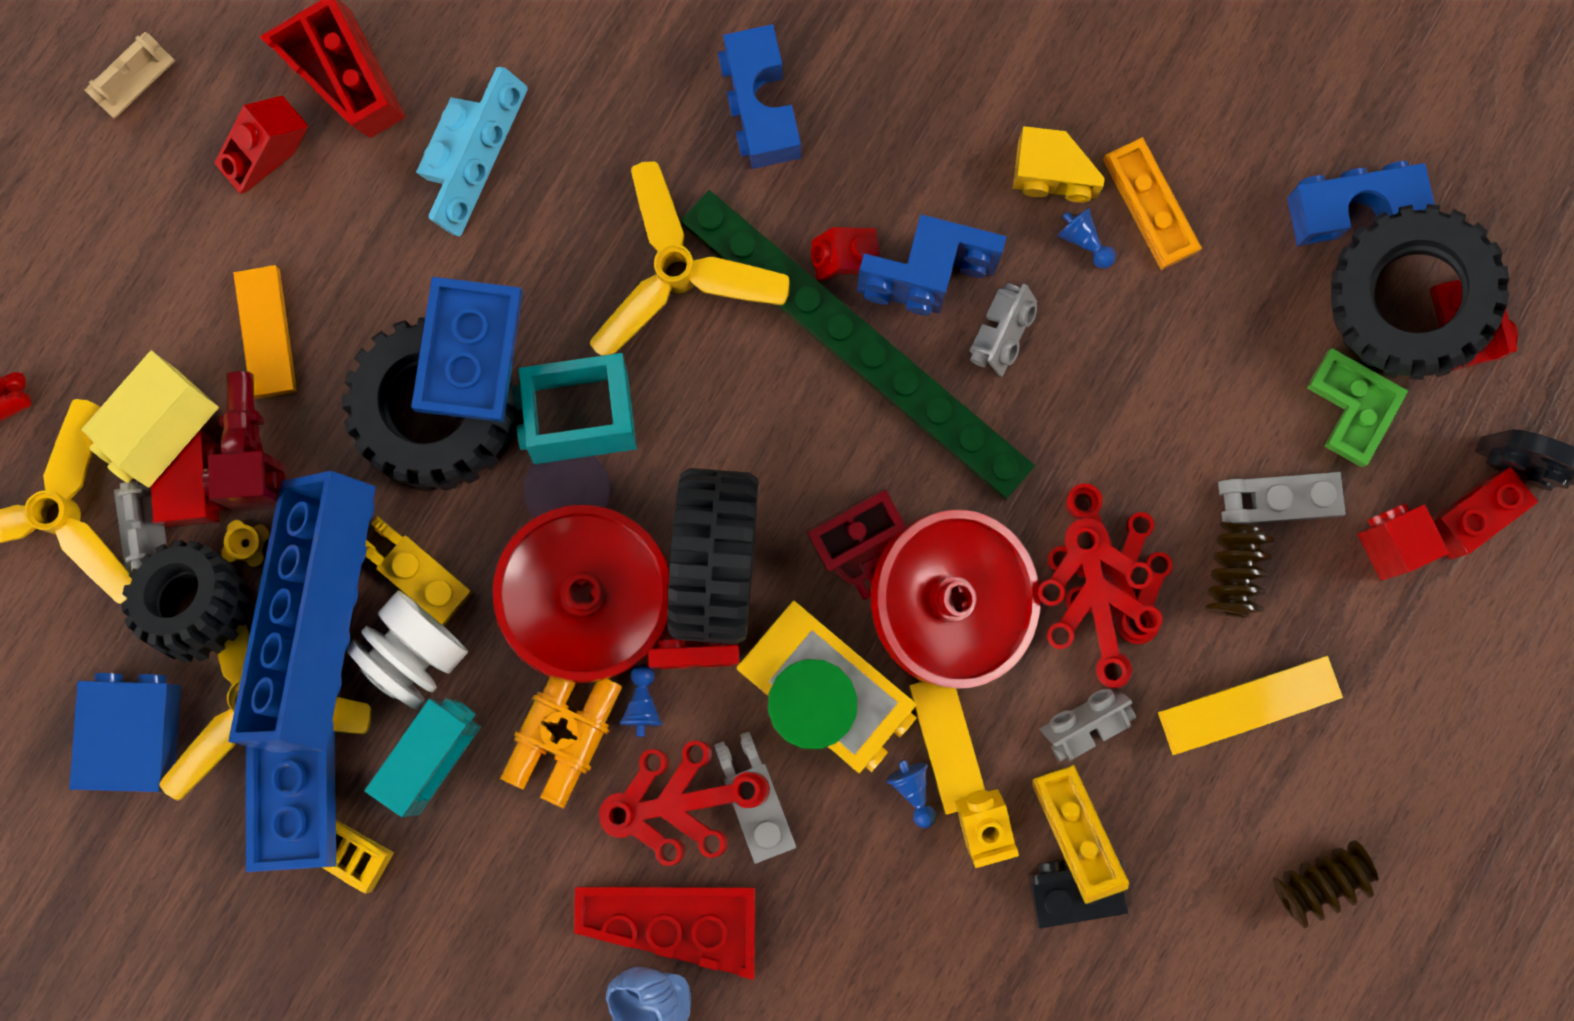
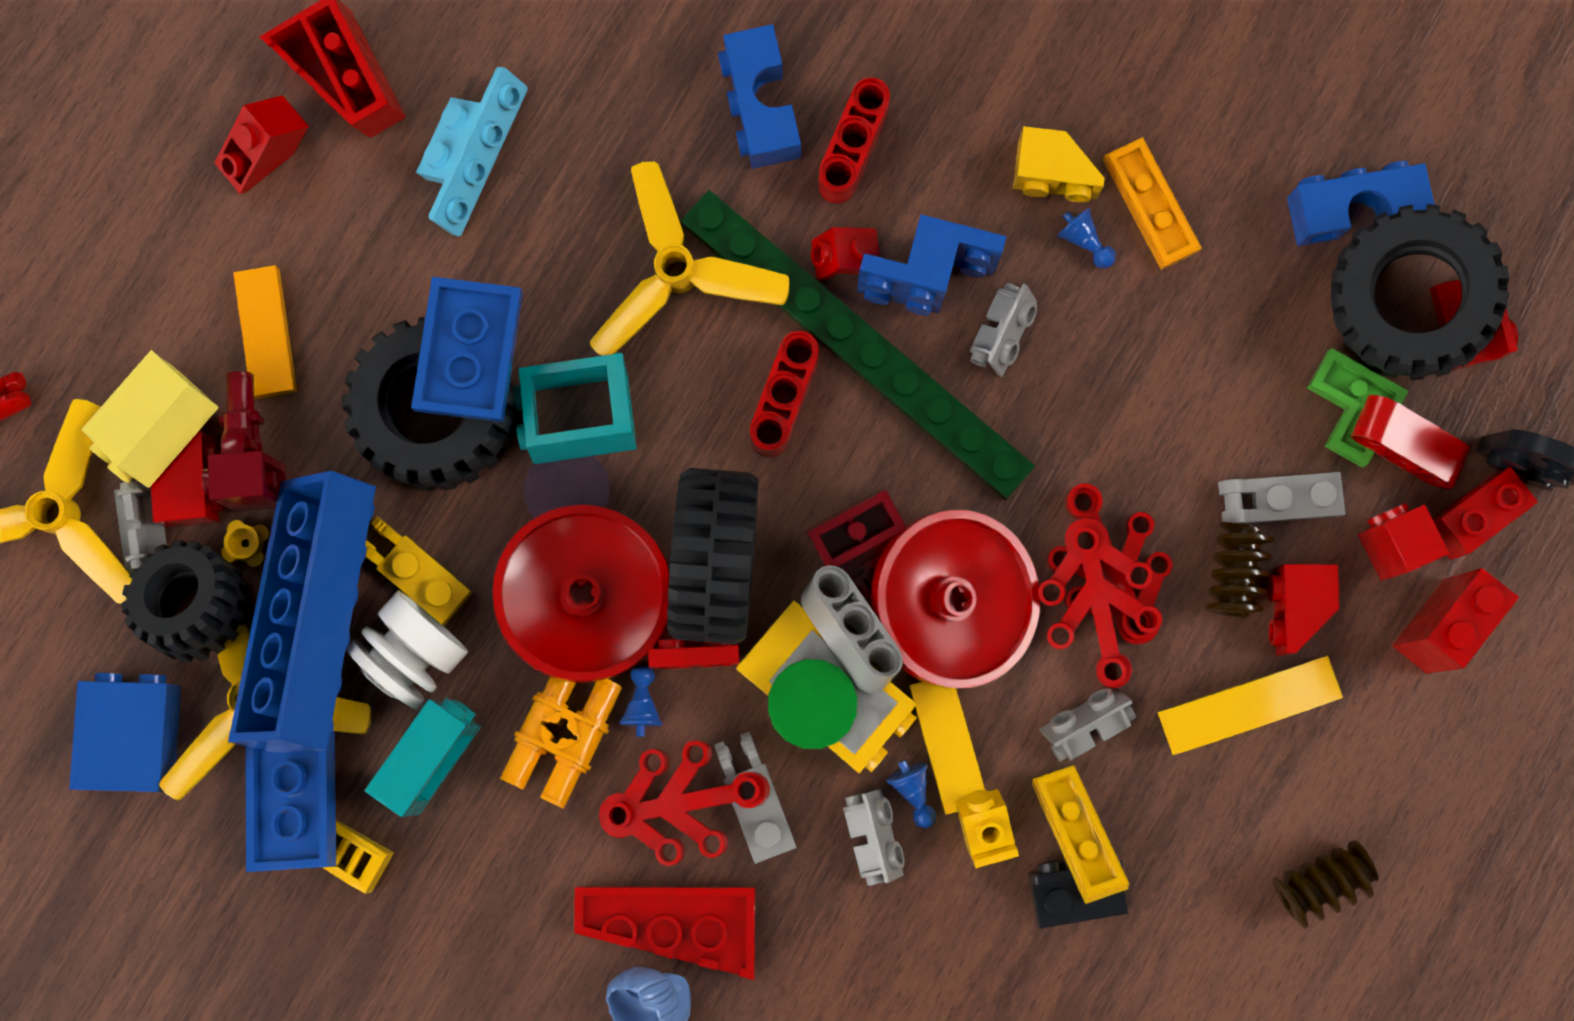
(129, 75): tan hinge -> none
(790, 374): none -> red beam
(851, 650): none -> light grey beam
(856, 121): none -> red beam
(872, 816): none -> light grey hinge
(1303, 602): none -> red slope
(1410, 442): none -> red beam
(1455, 621): none -> red brick

